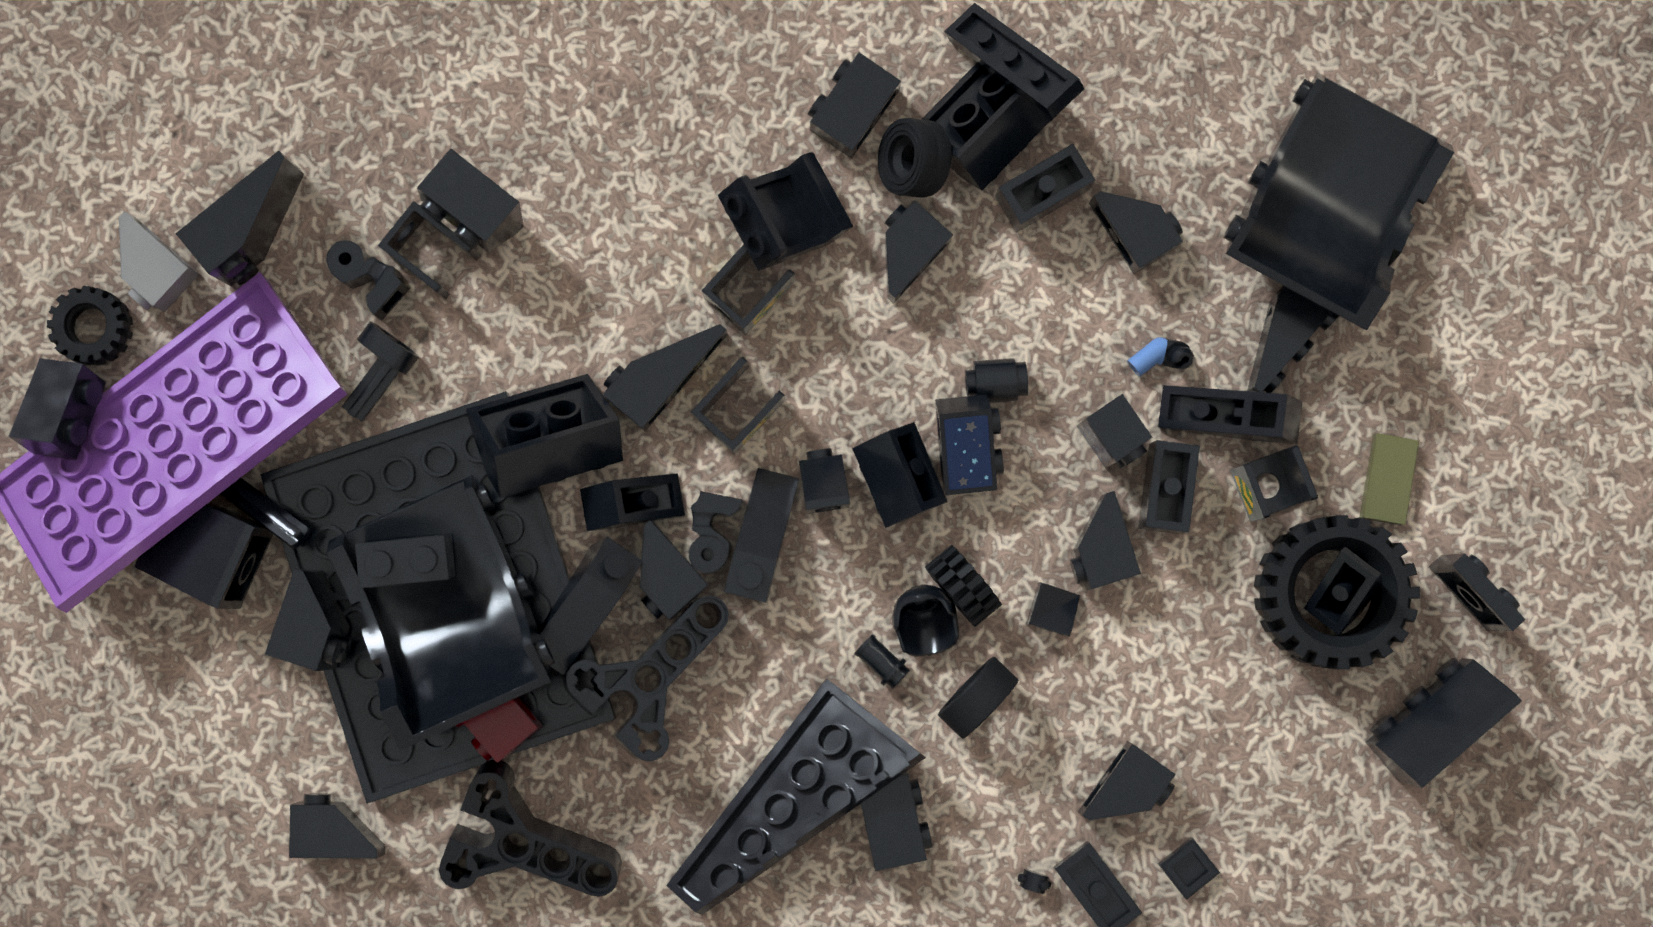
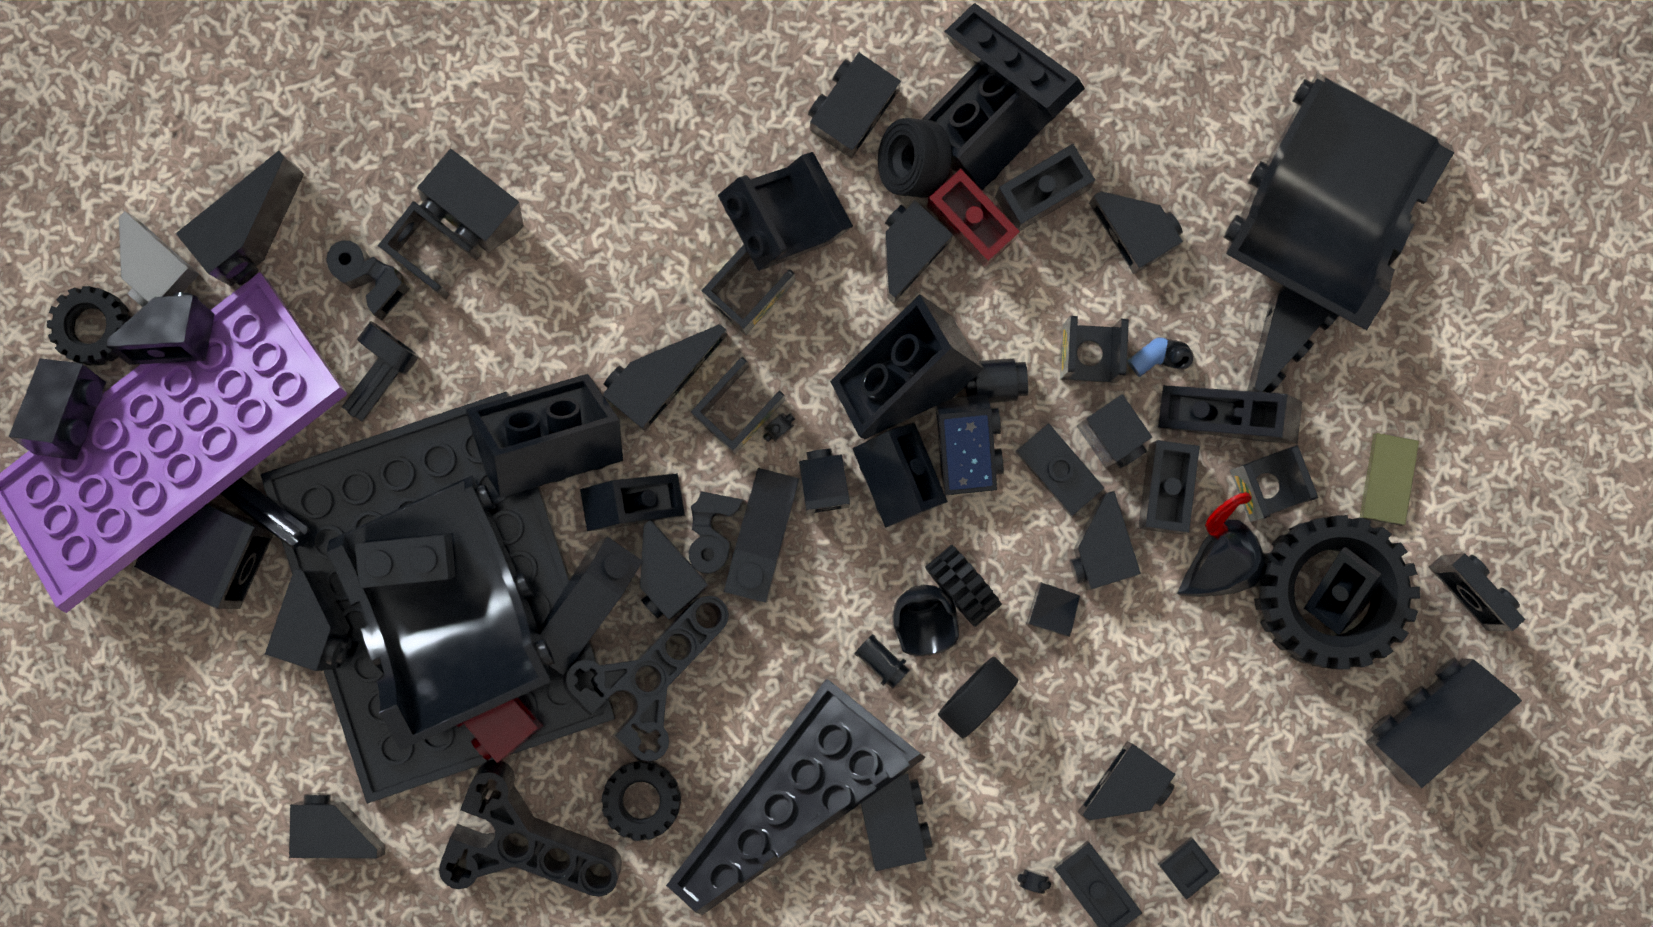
(165, 331): none -> black slope
(613, 802): none -> black tyre
(779, 427): none -> black piece
(906, 369): none -> black slope
(972, 218): none -> dark red brick
(1059, 469): none -> black plate
(1113, 345): none -> black piece
(1228, 557): none -> black piece

